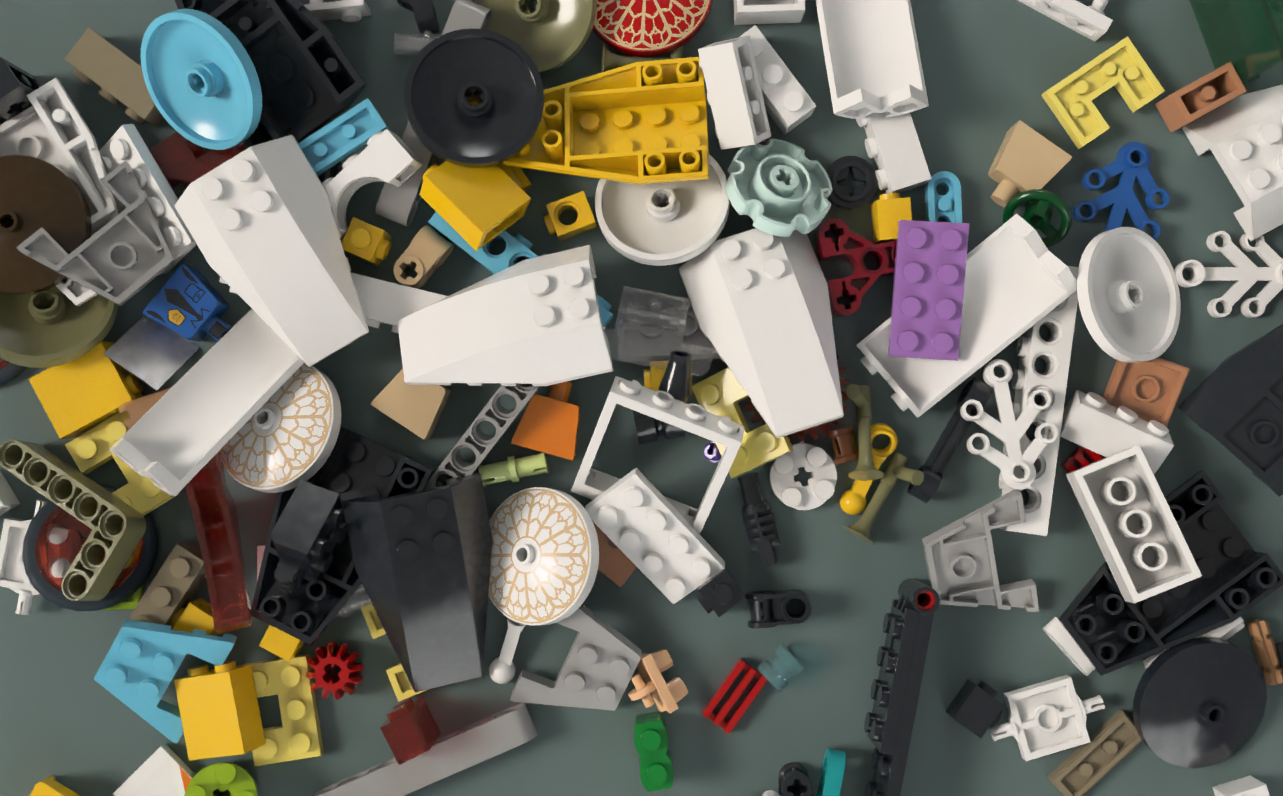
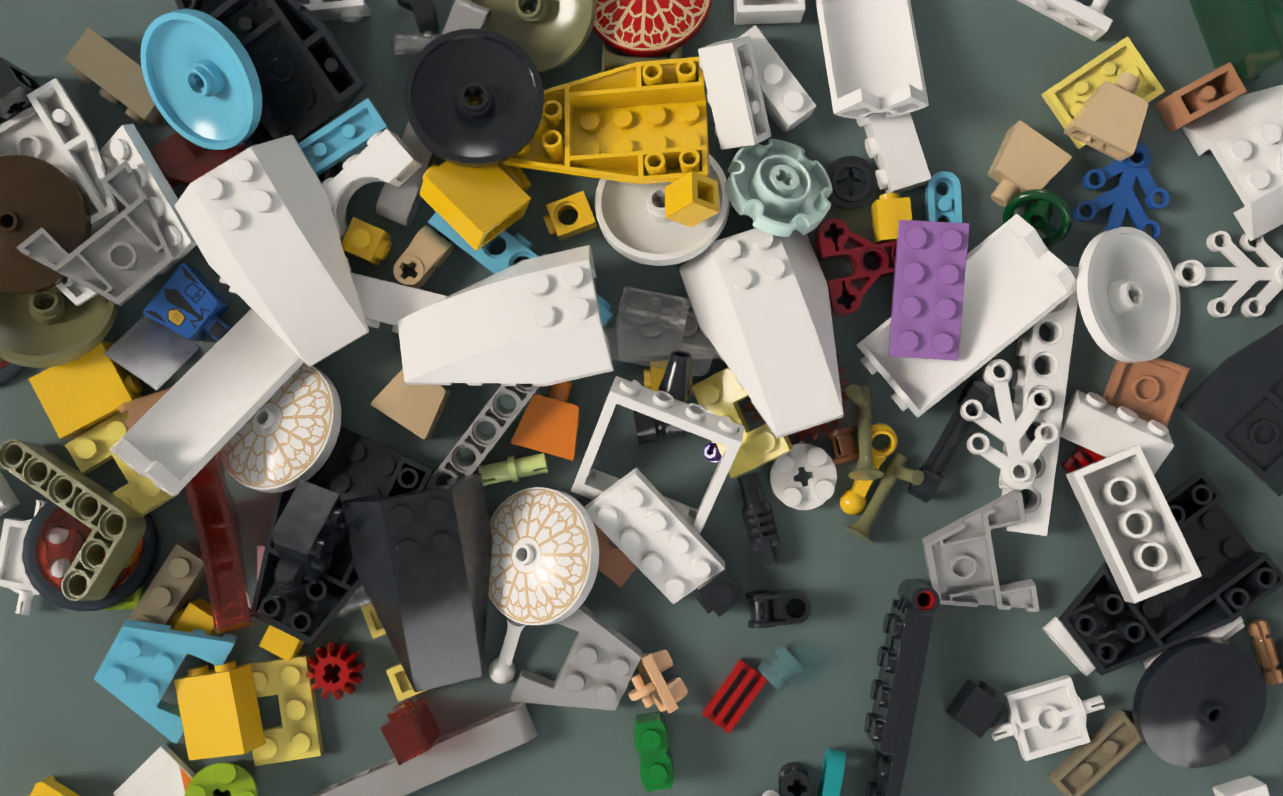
(691, 199): none -> yellow brick
(1111, 118): none -> tan torso

